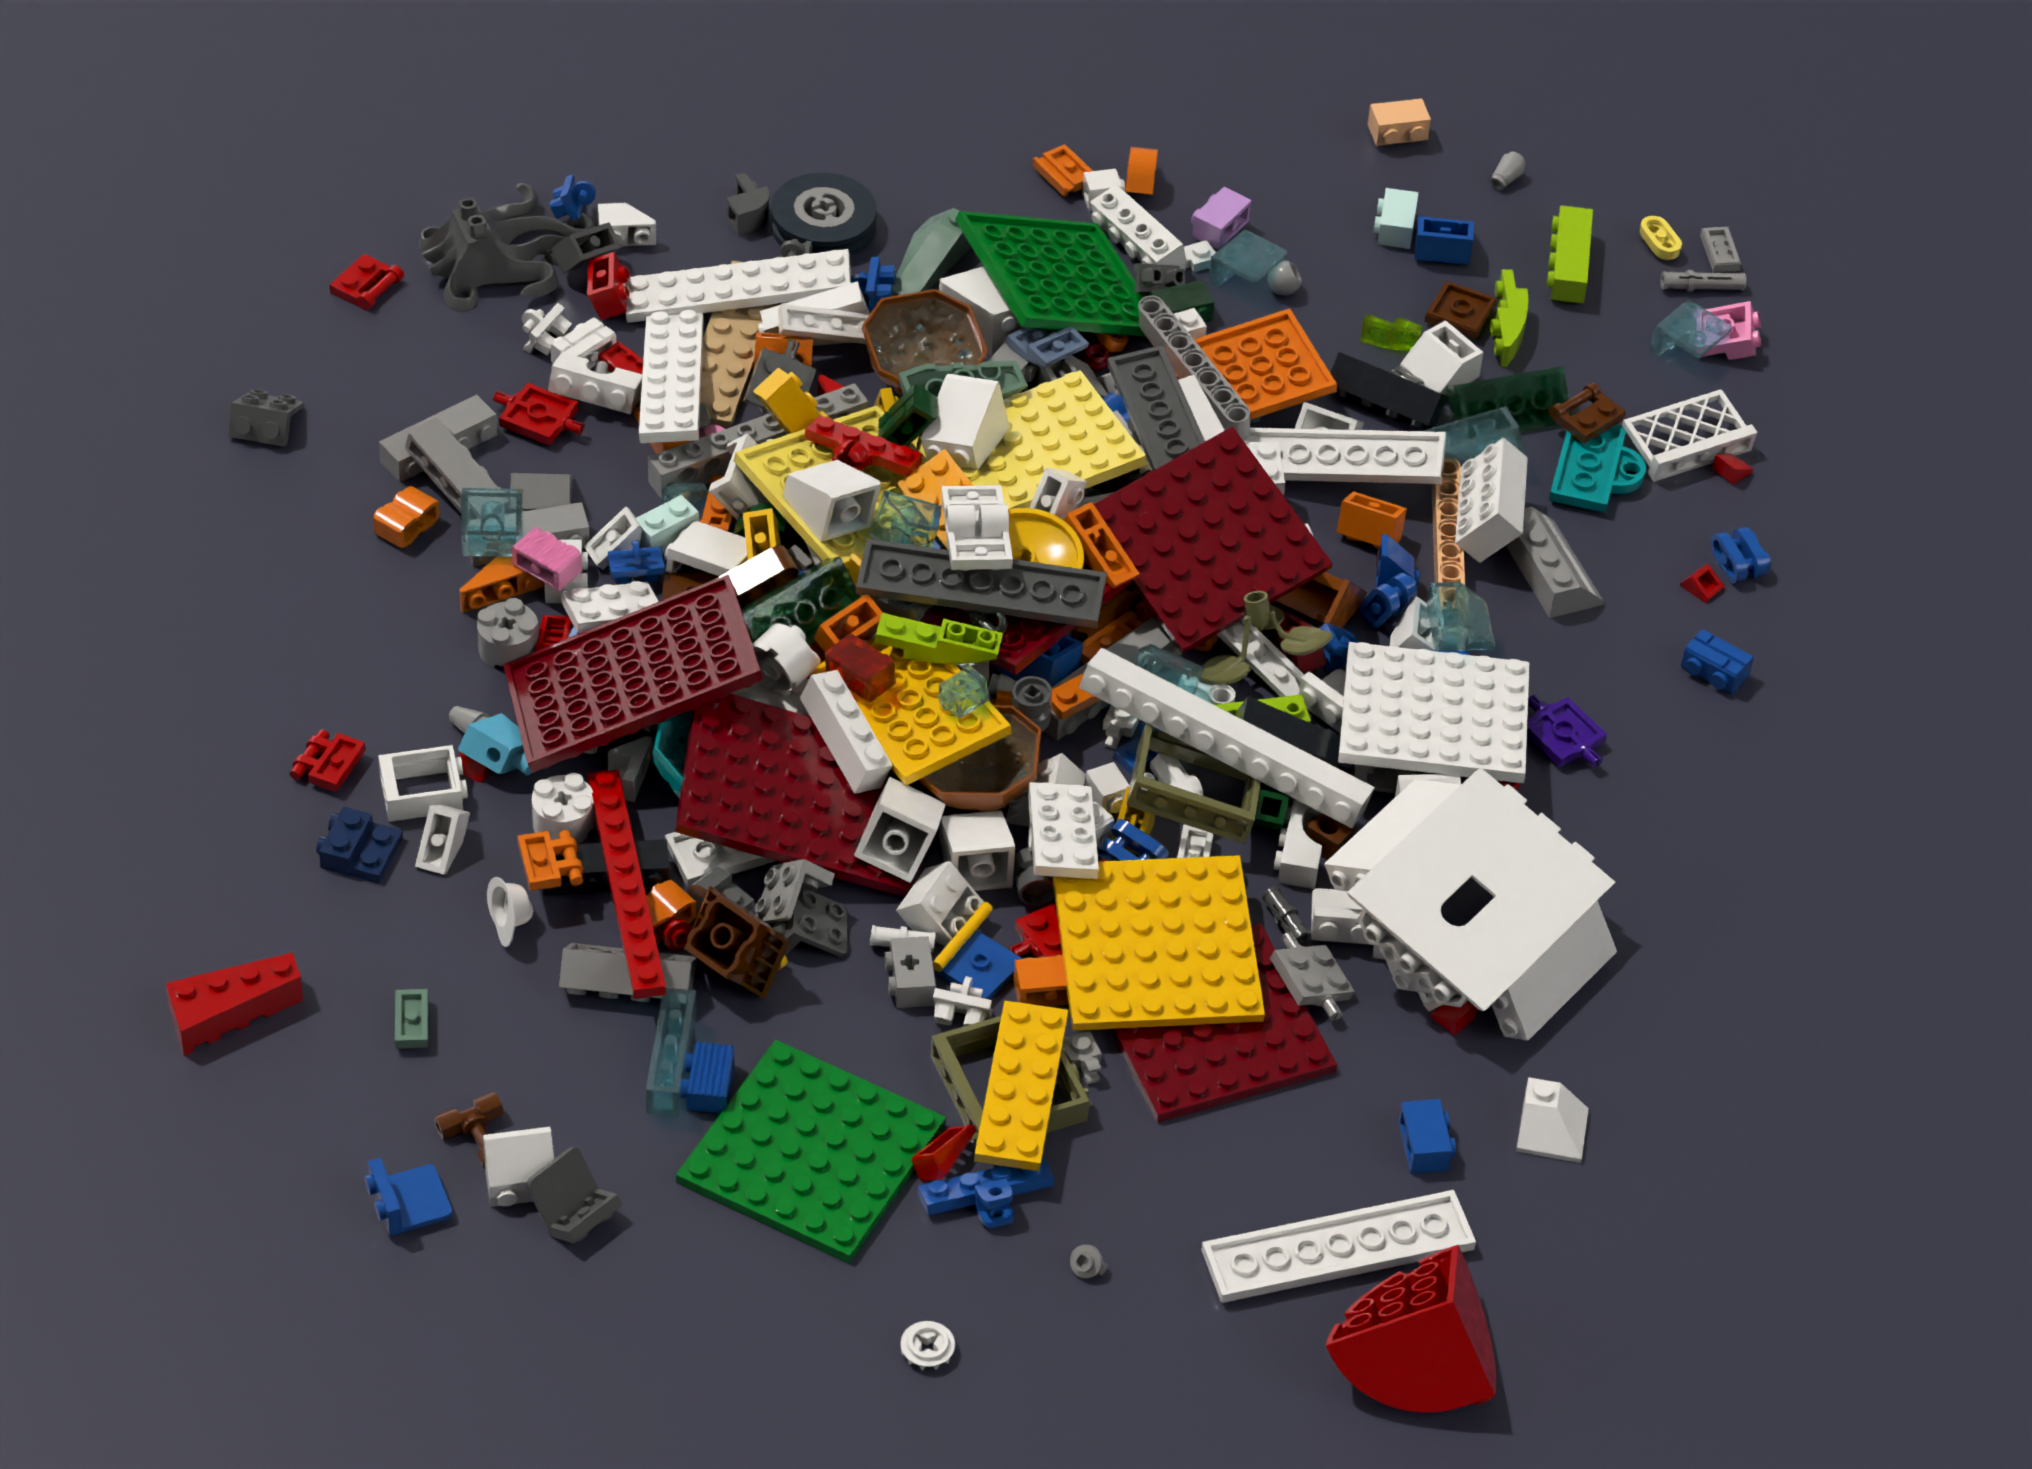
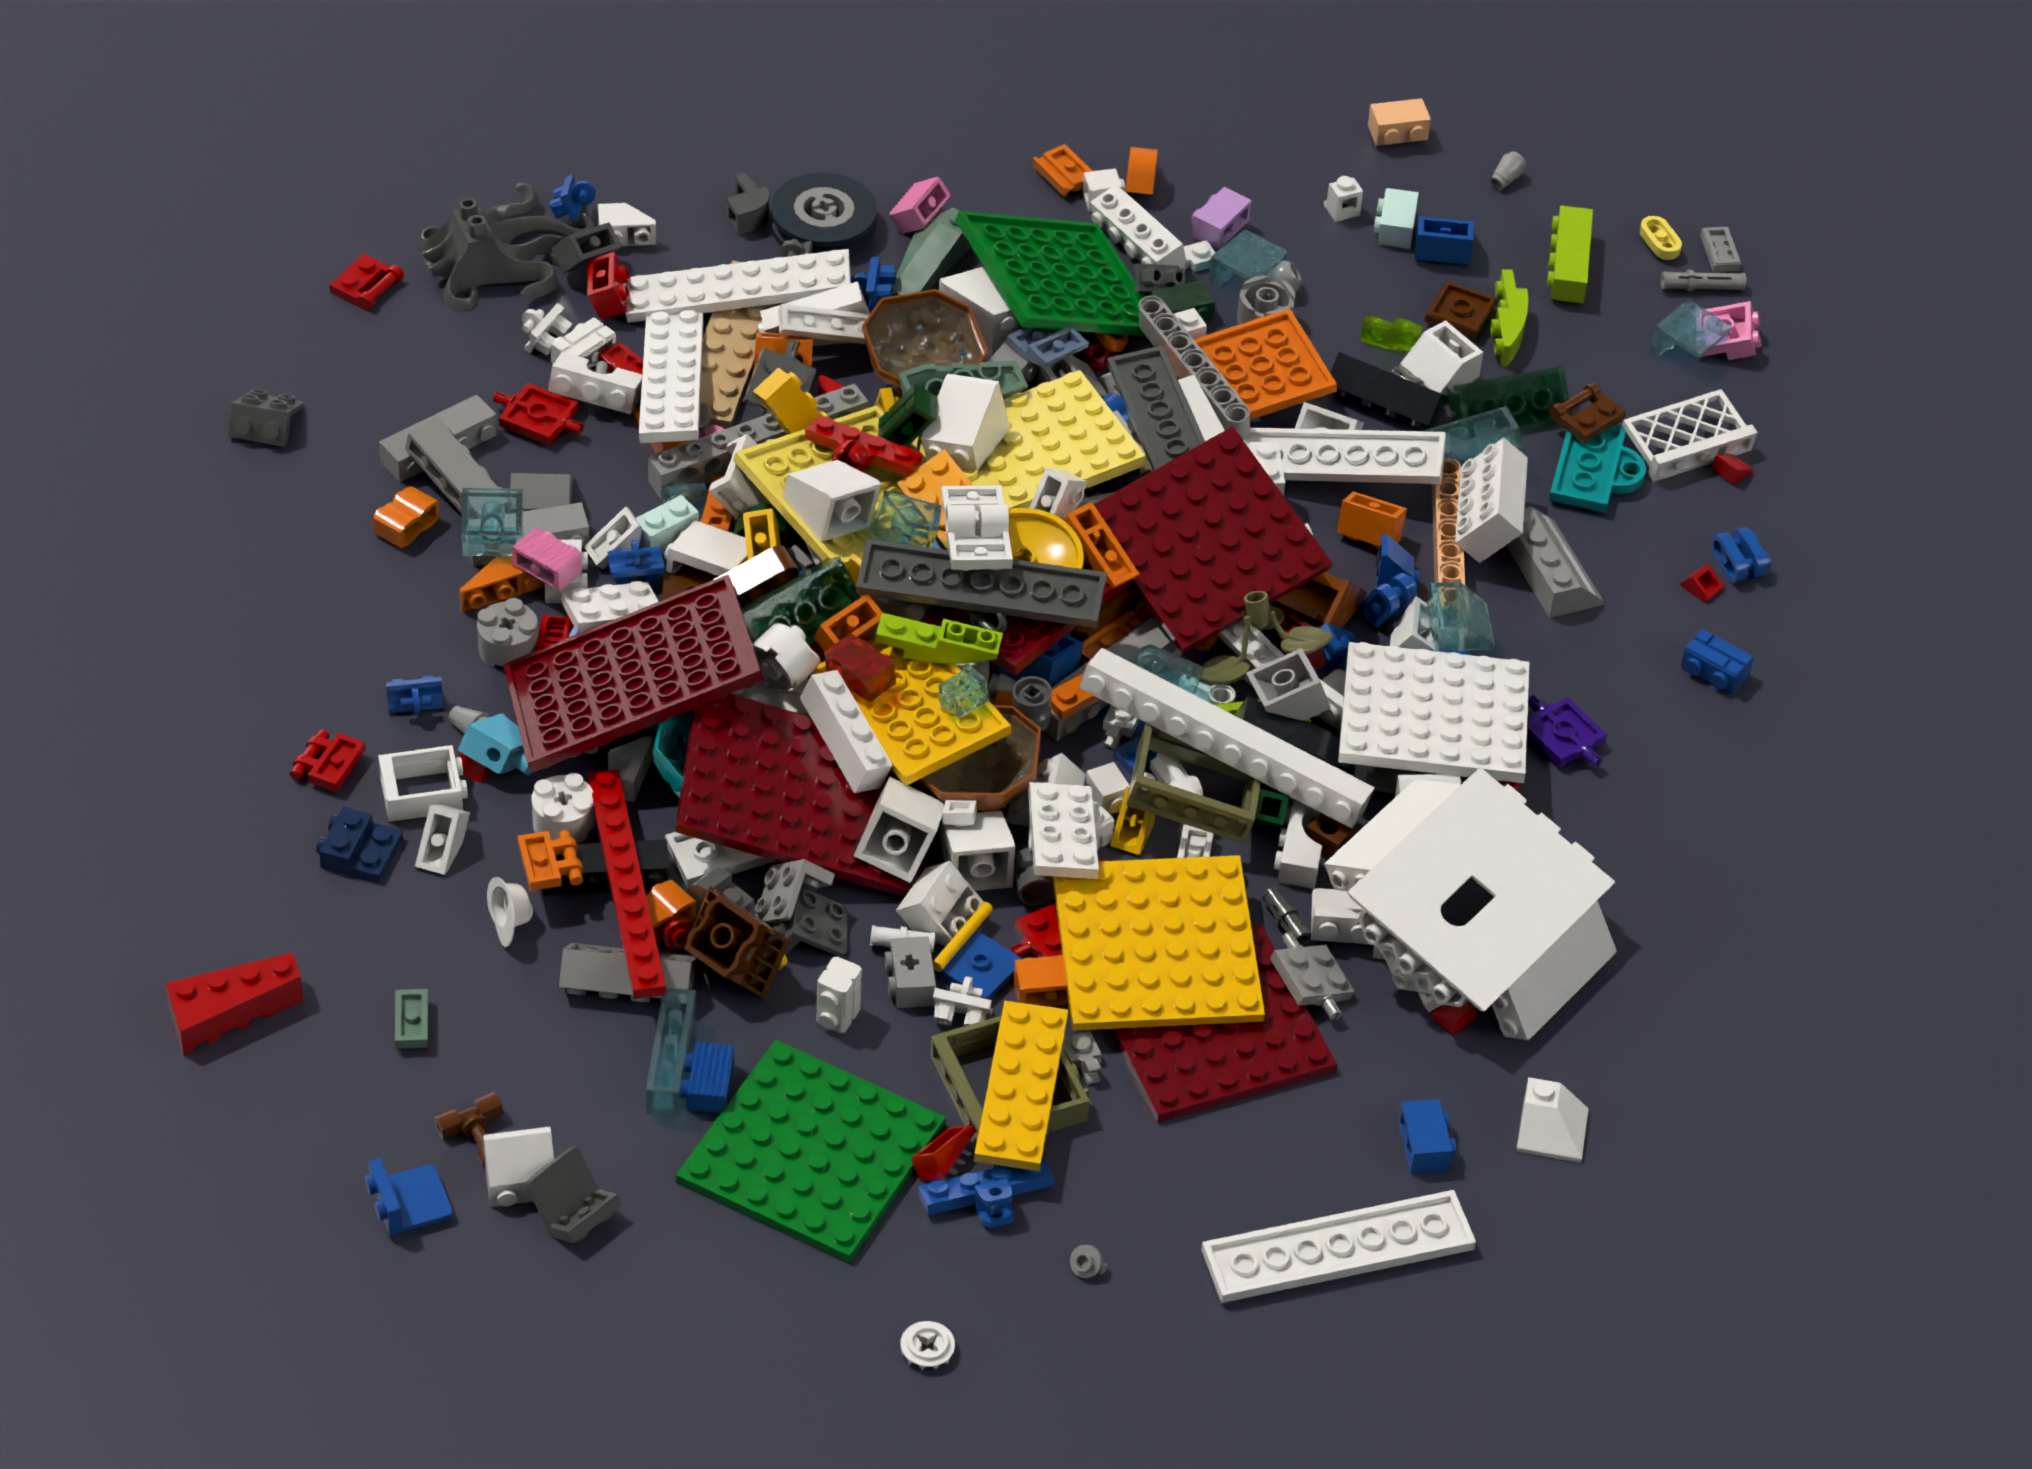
(414, 694): none -> blue hips
(838, 994): none -> white brick
(920, 205): none -> bright pink brick
(959, 812): none -> white plate
(1134, 838): blue brick -> none
(1264, 297): none -> light grey brick
(1290, 687): none -> light grey slope
(1344, 191): none -> white brick
(1419, 1339): red brick -> none

